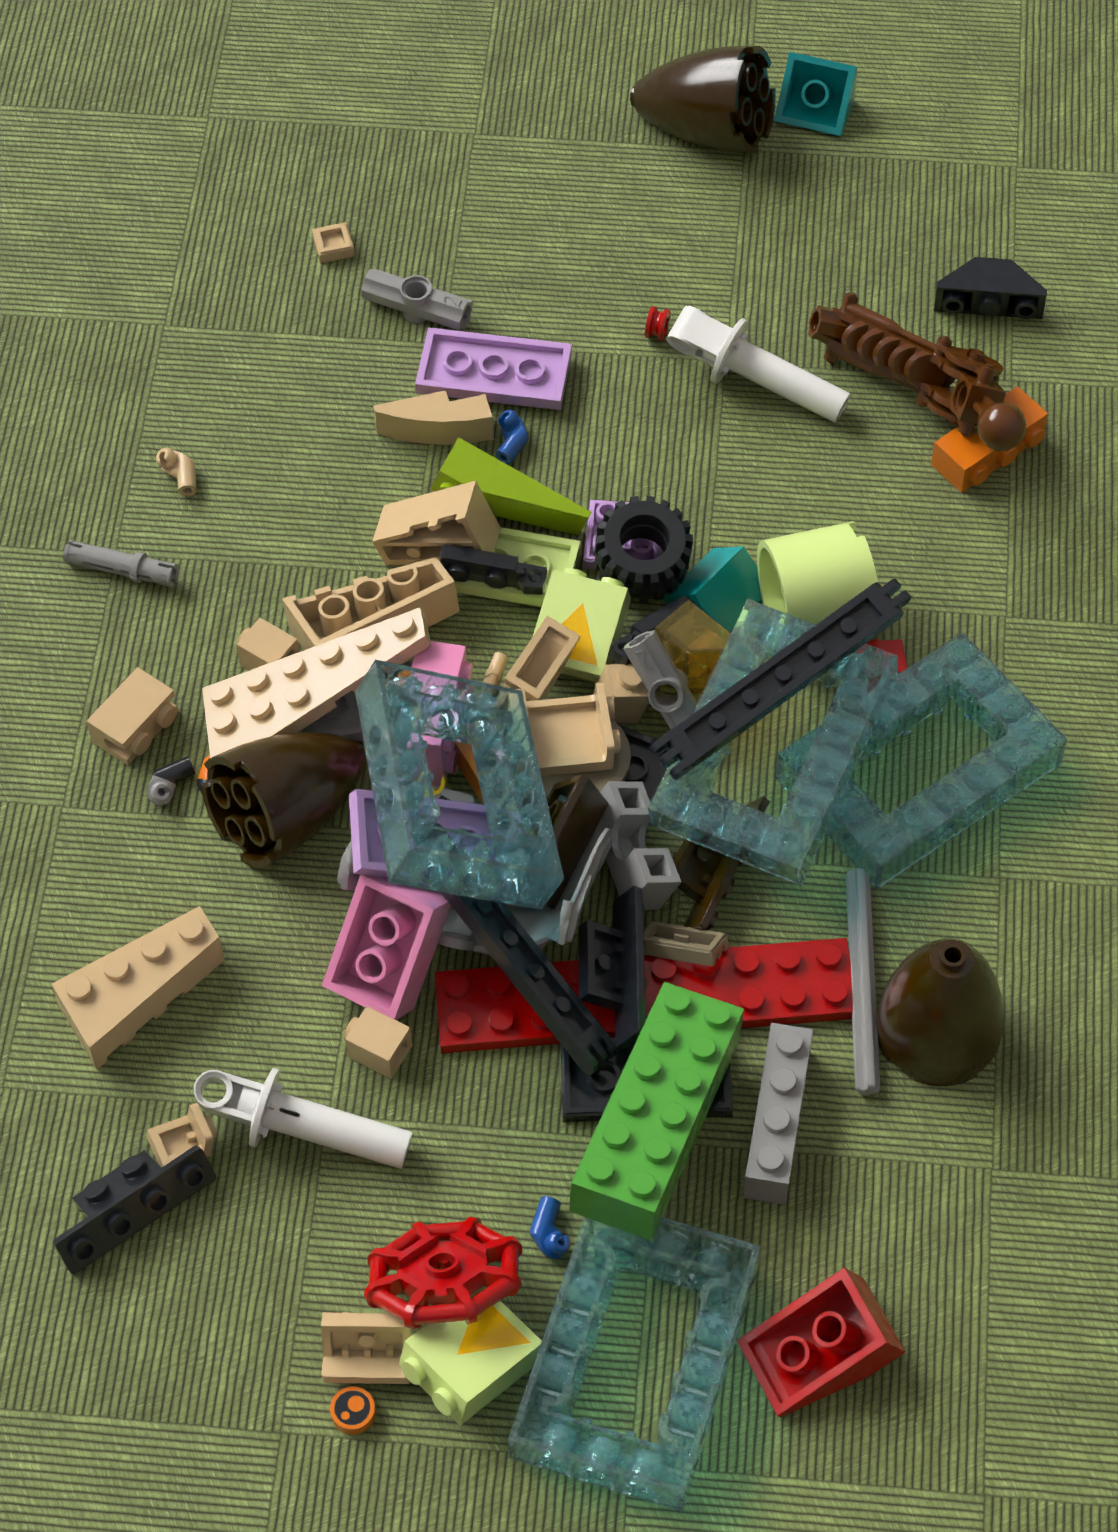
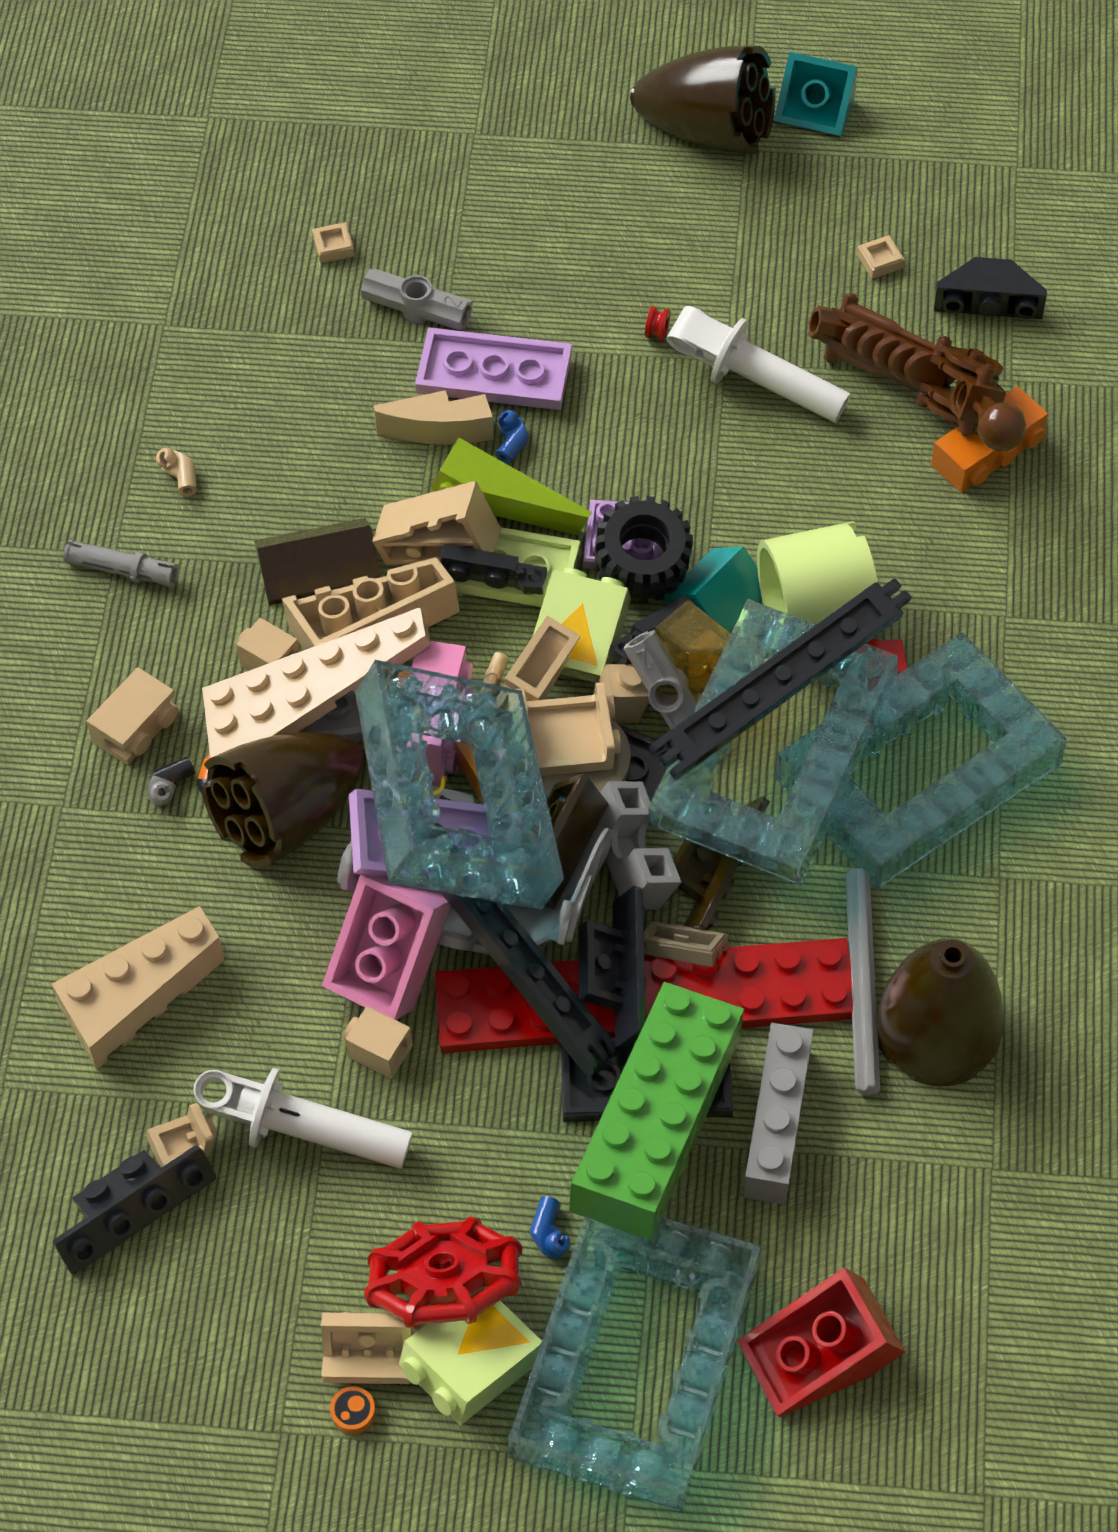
(316, 559): none -> dark brown slope
(880, 257): none -> tan tile

